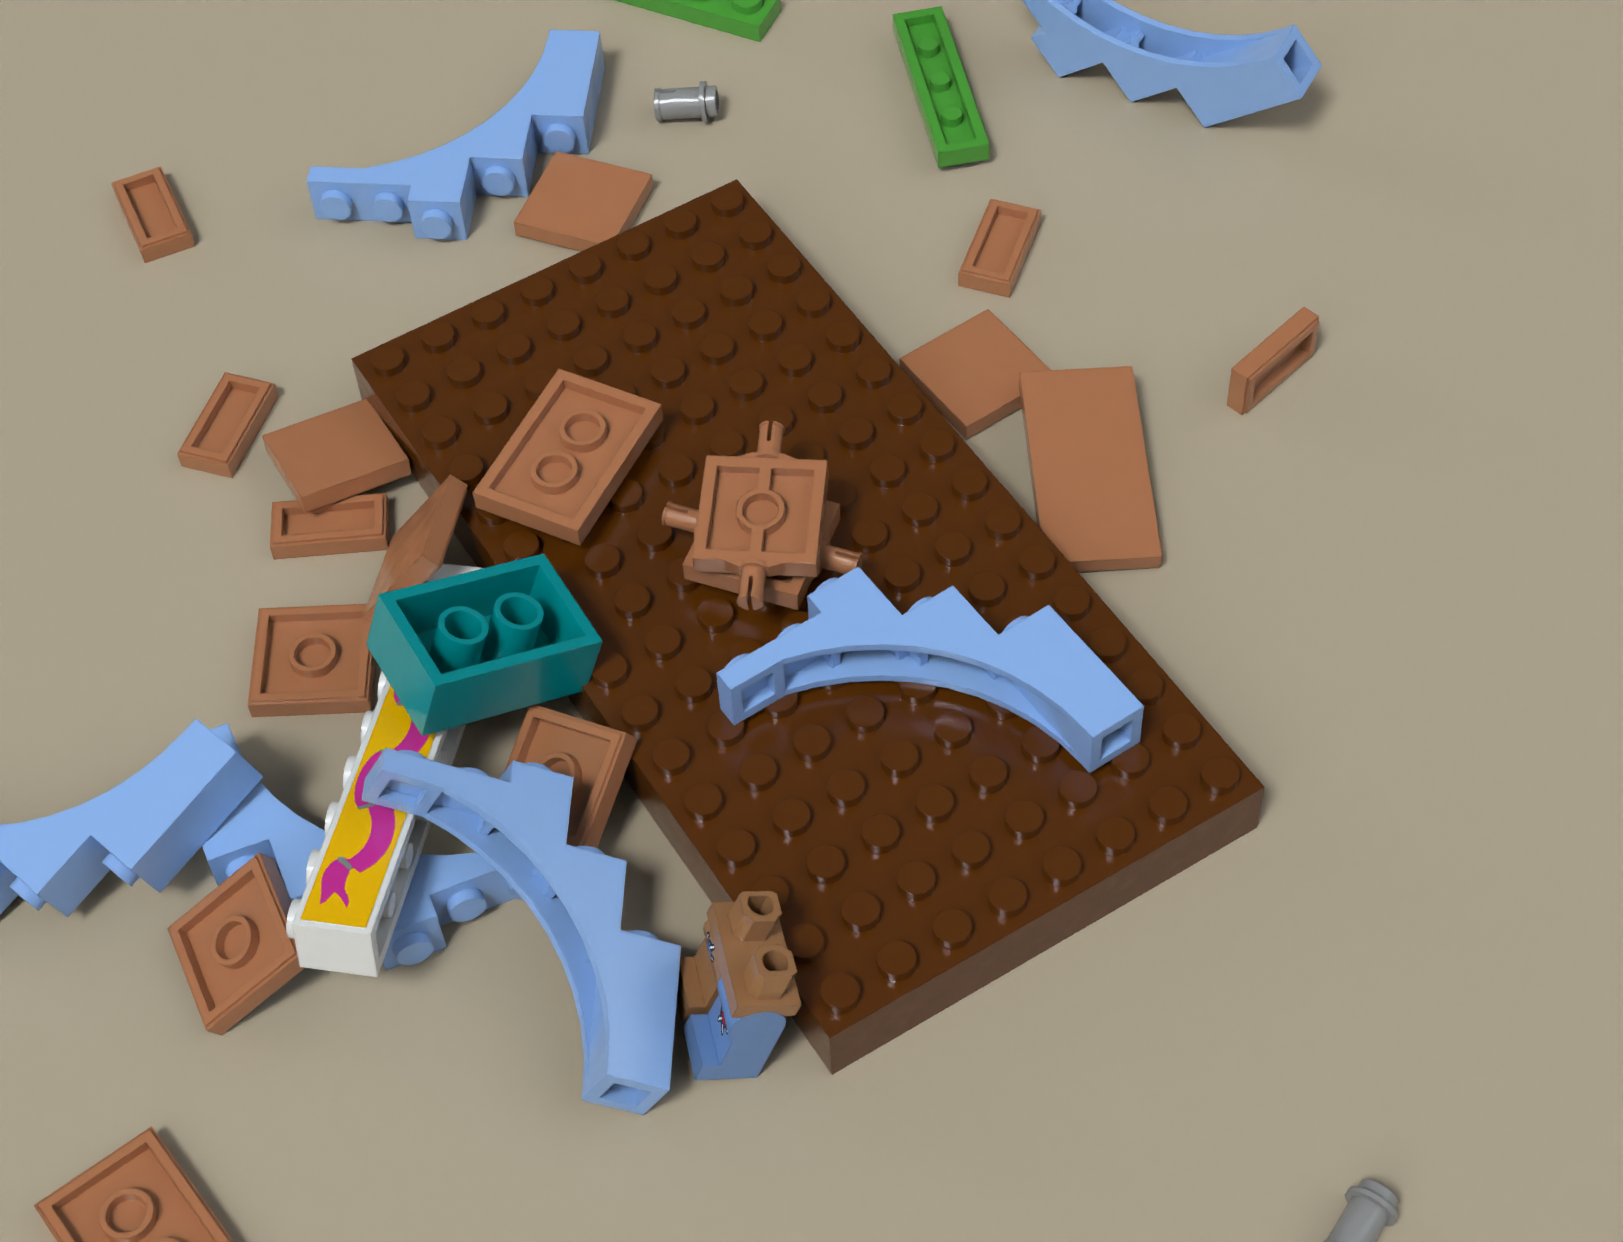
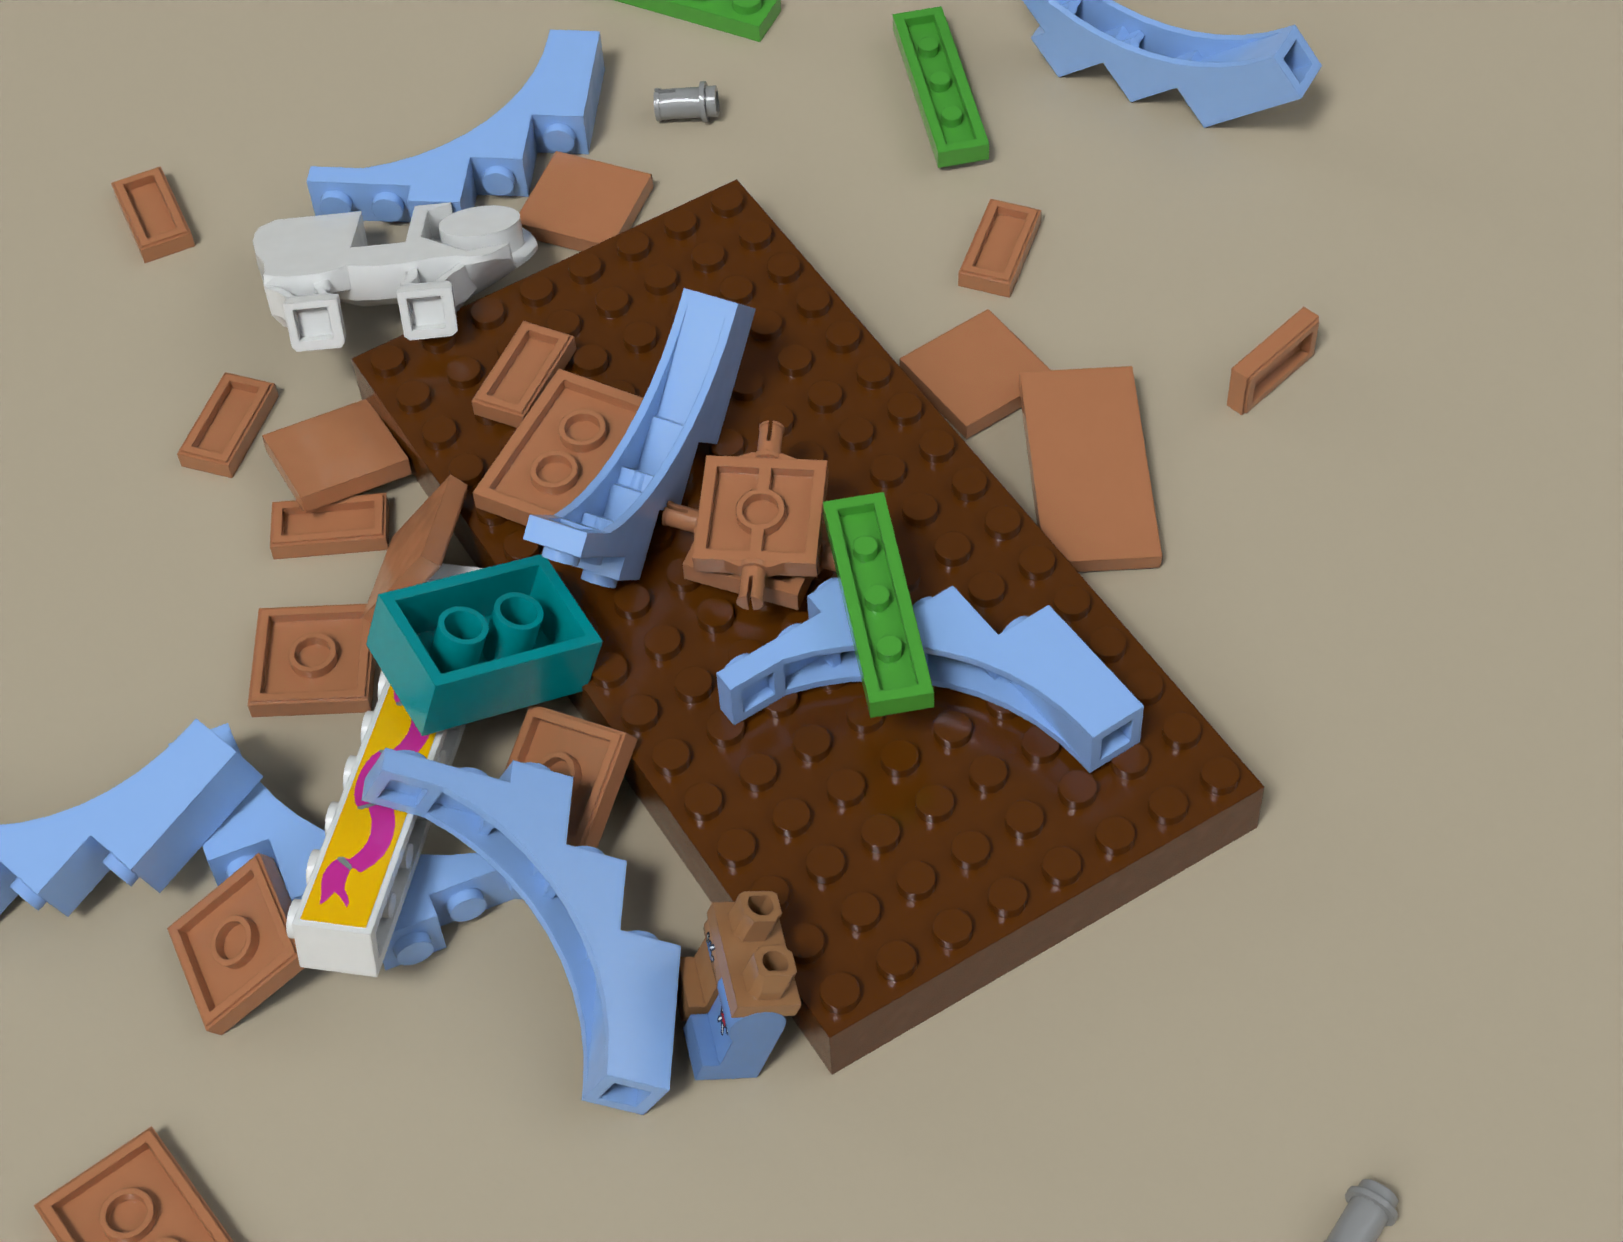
(444, 262): none -> white animal
(522, 373): none -> nougat tile
(686, 404): none -> light blue arch
(878, 605): none -> bright green plate

